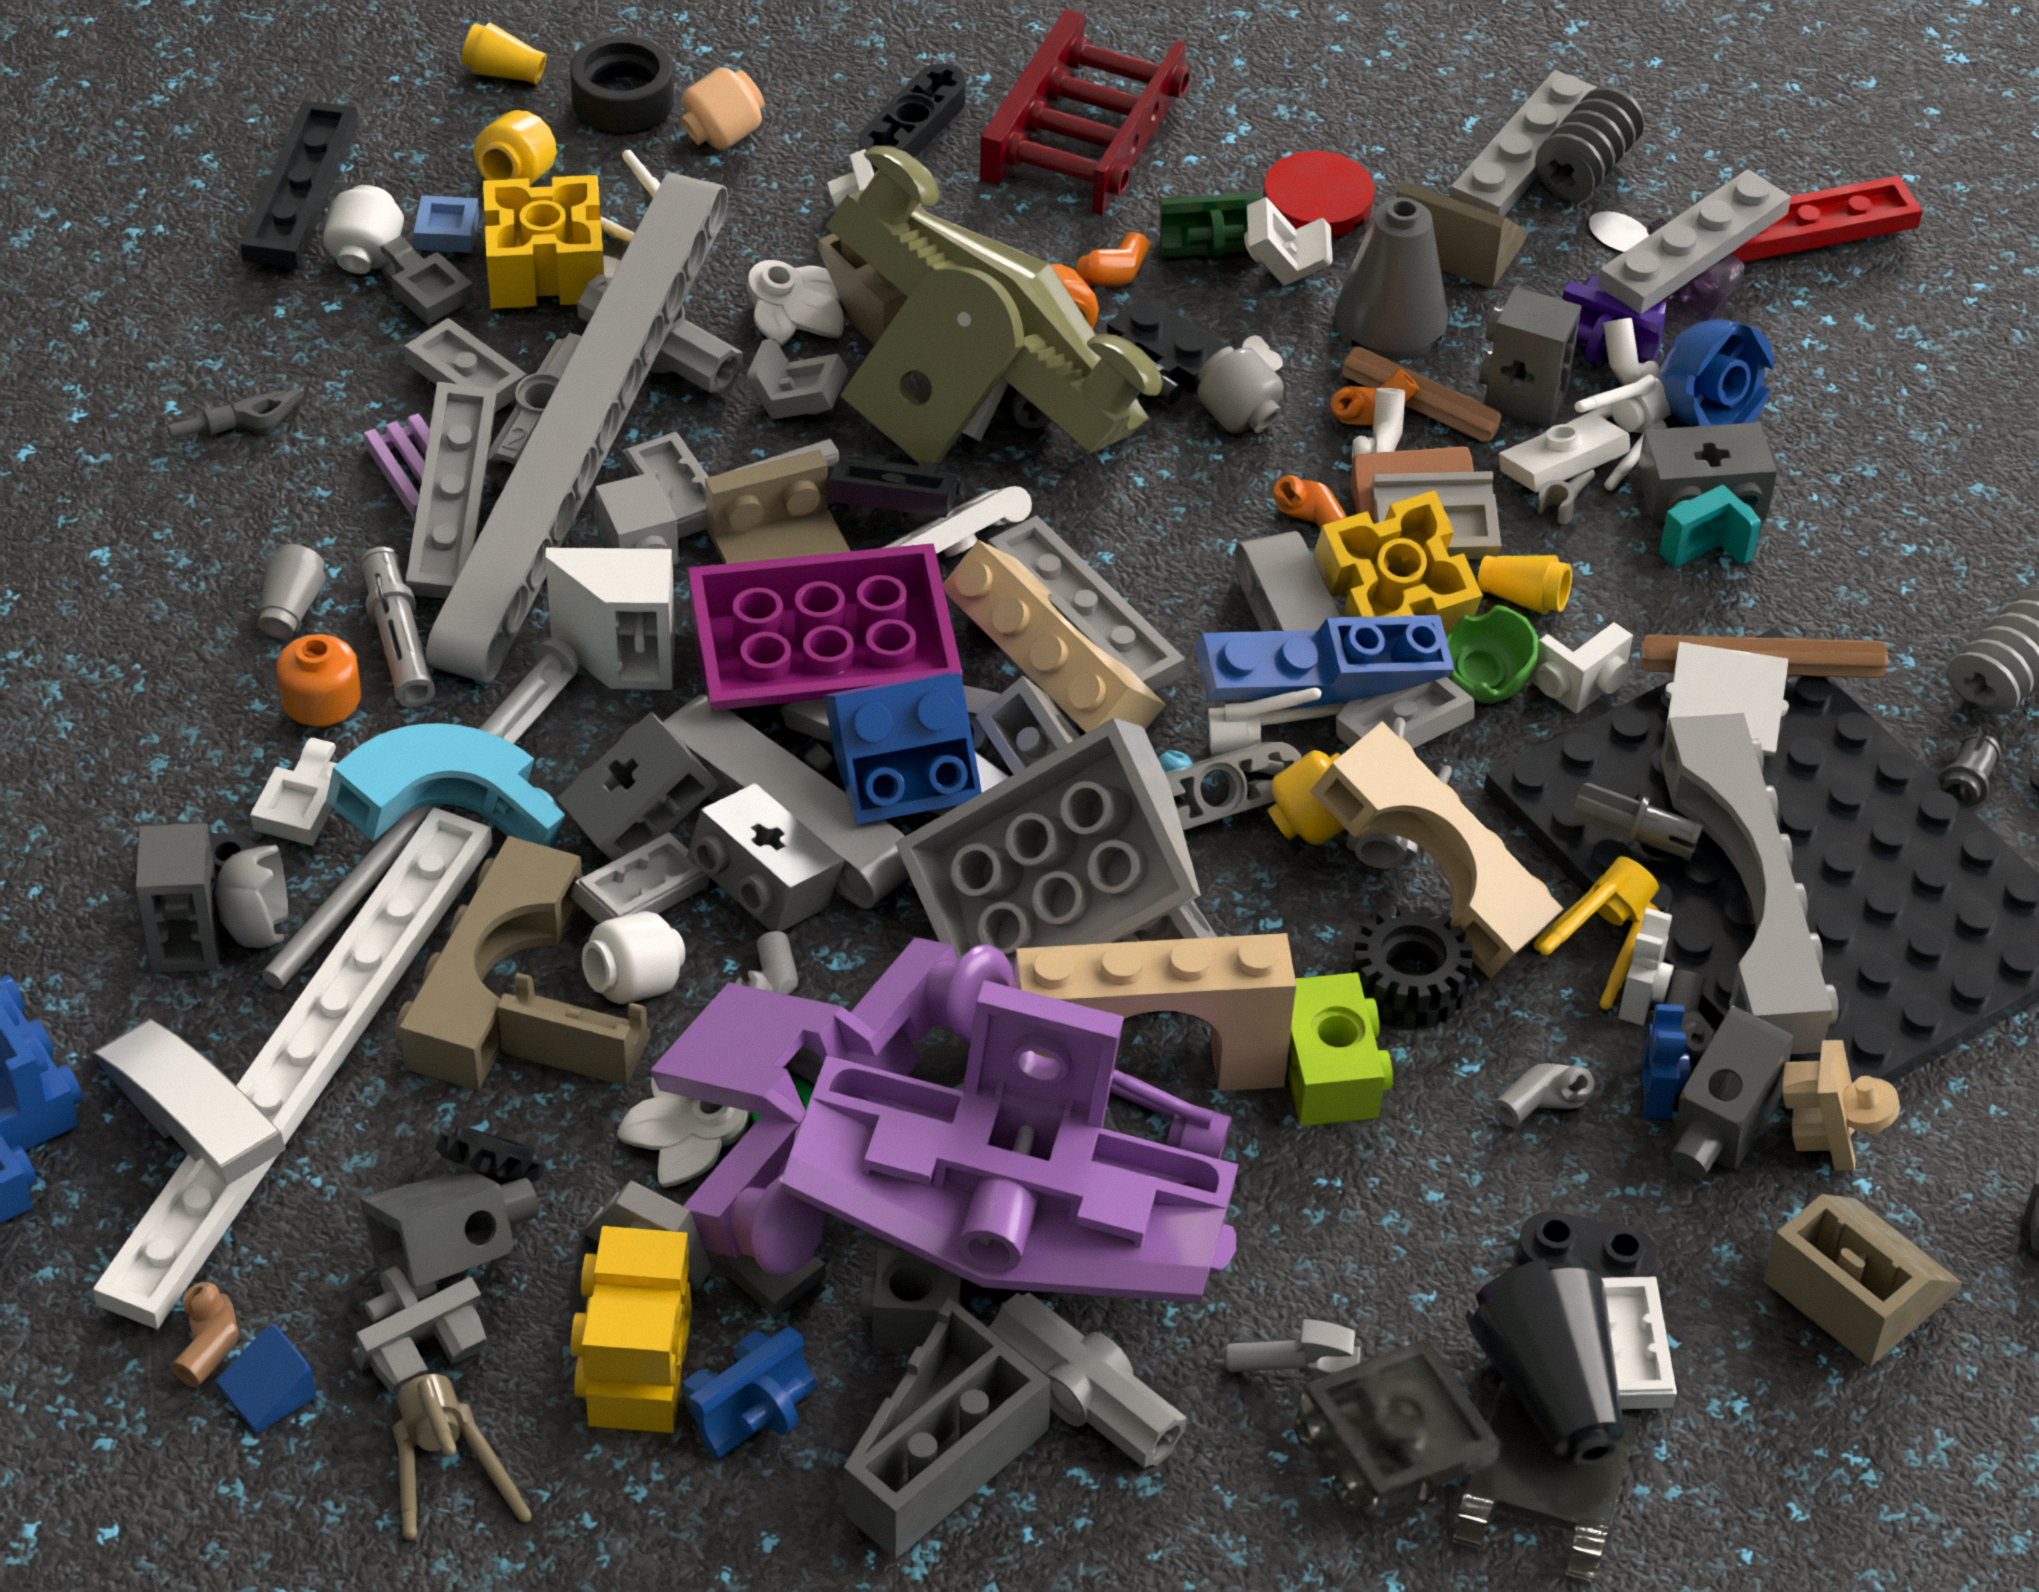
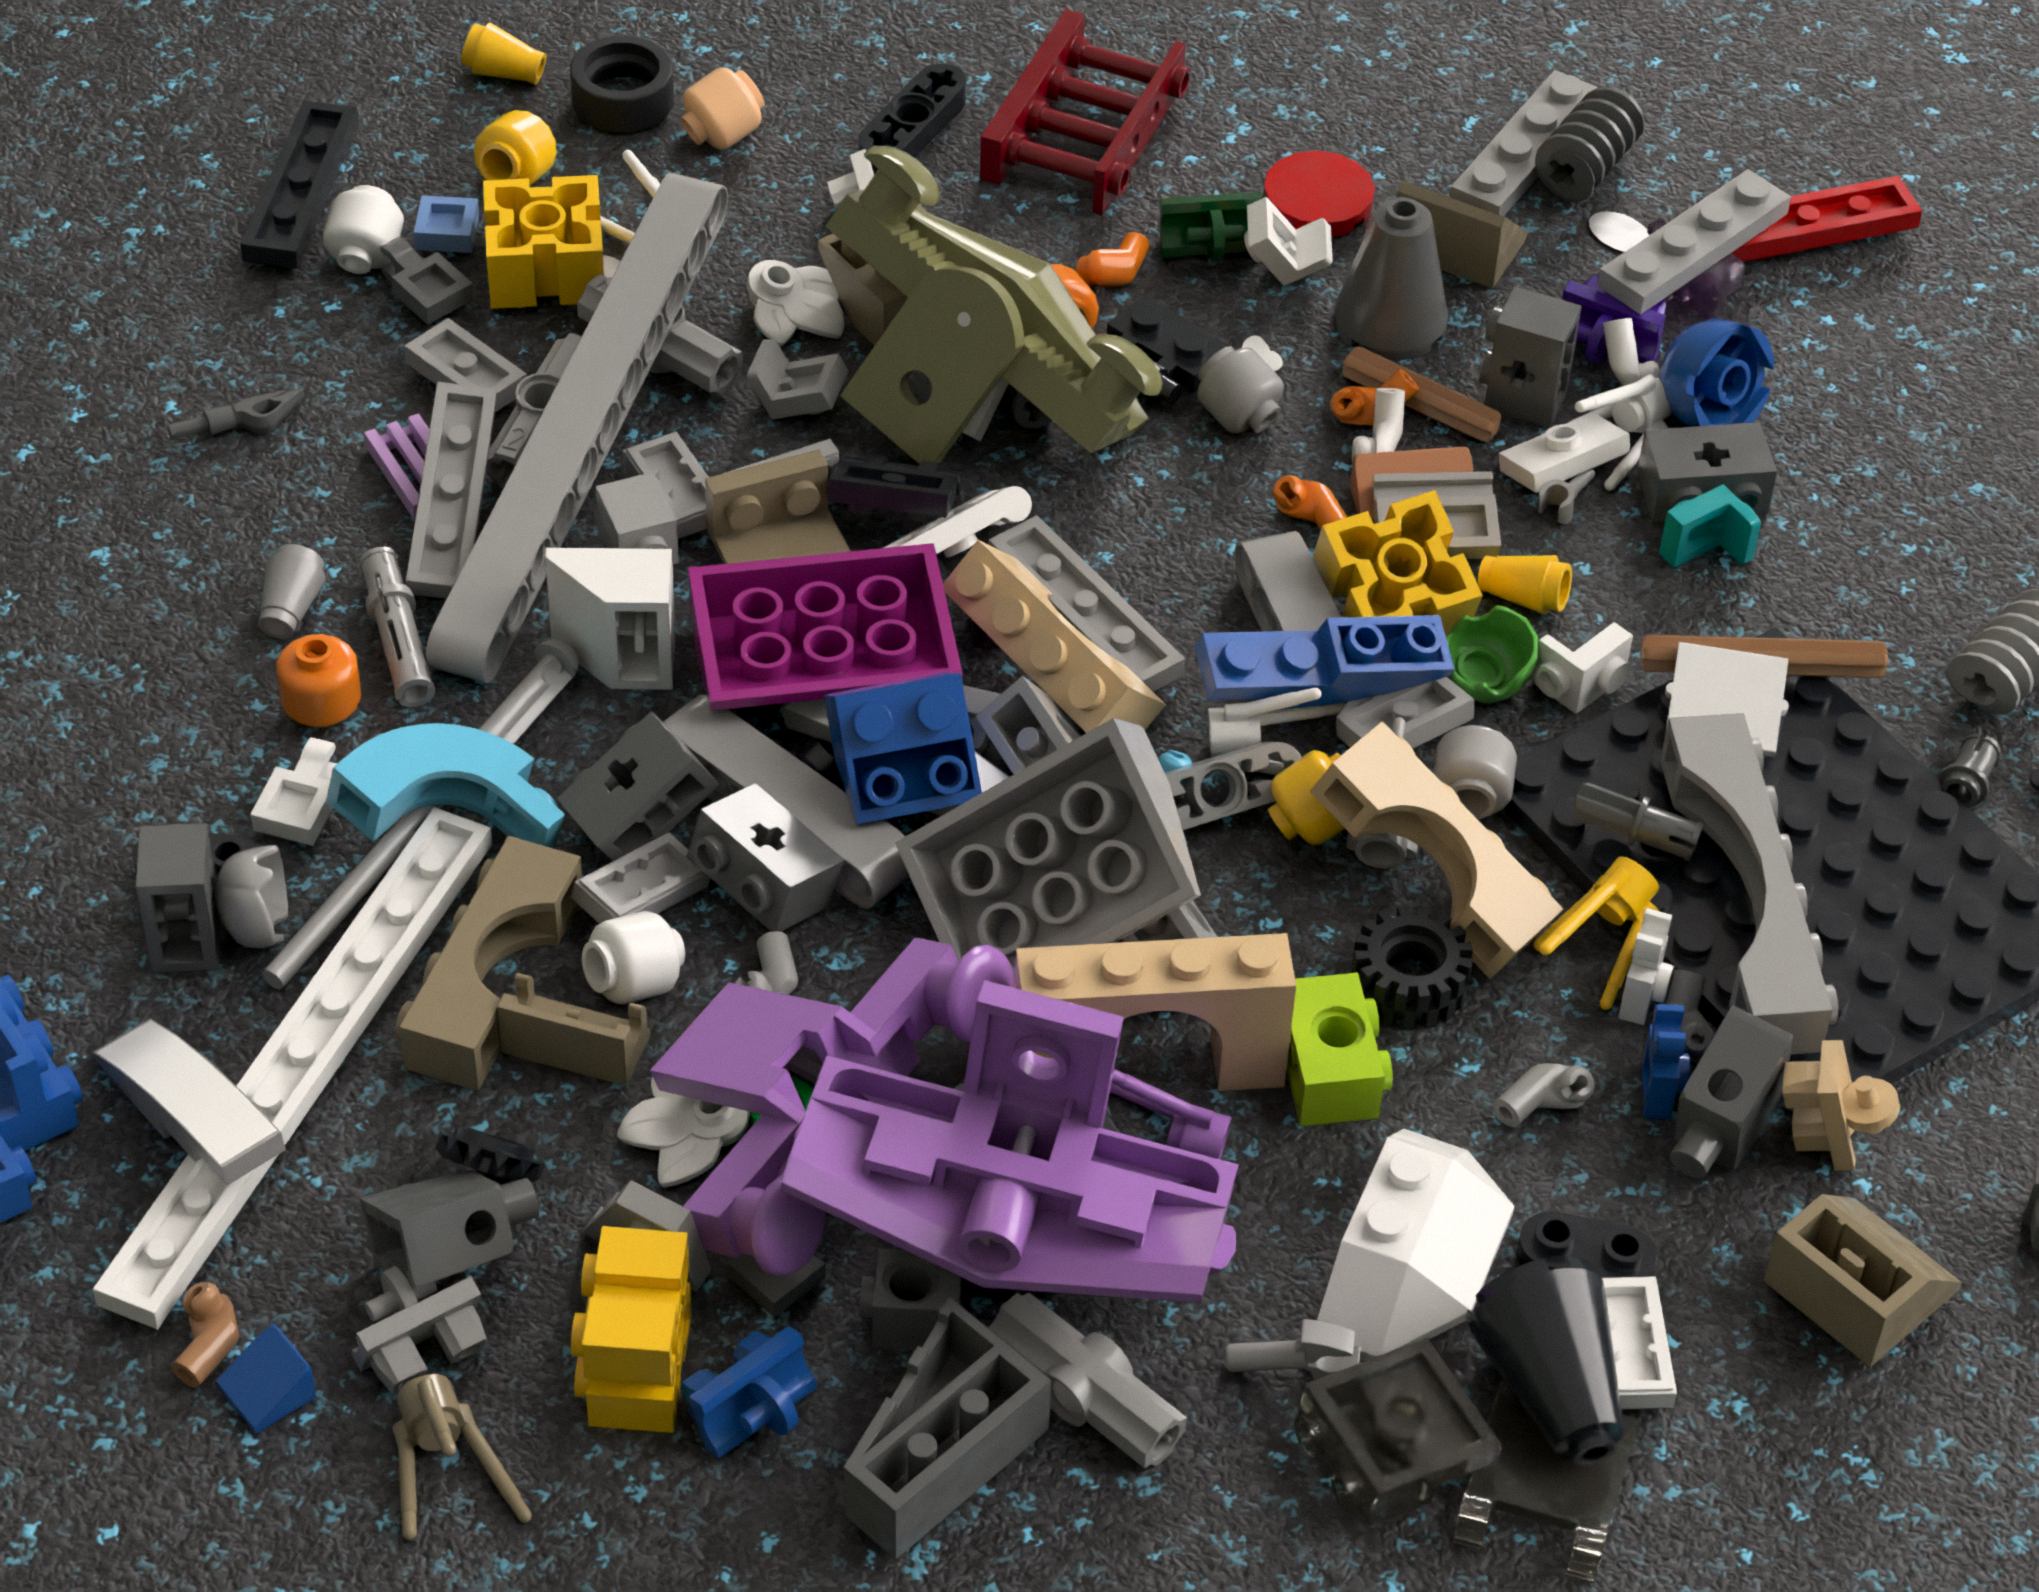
(1415, 1245): none -> white wedge
(1477, 767): none -> light grey head

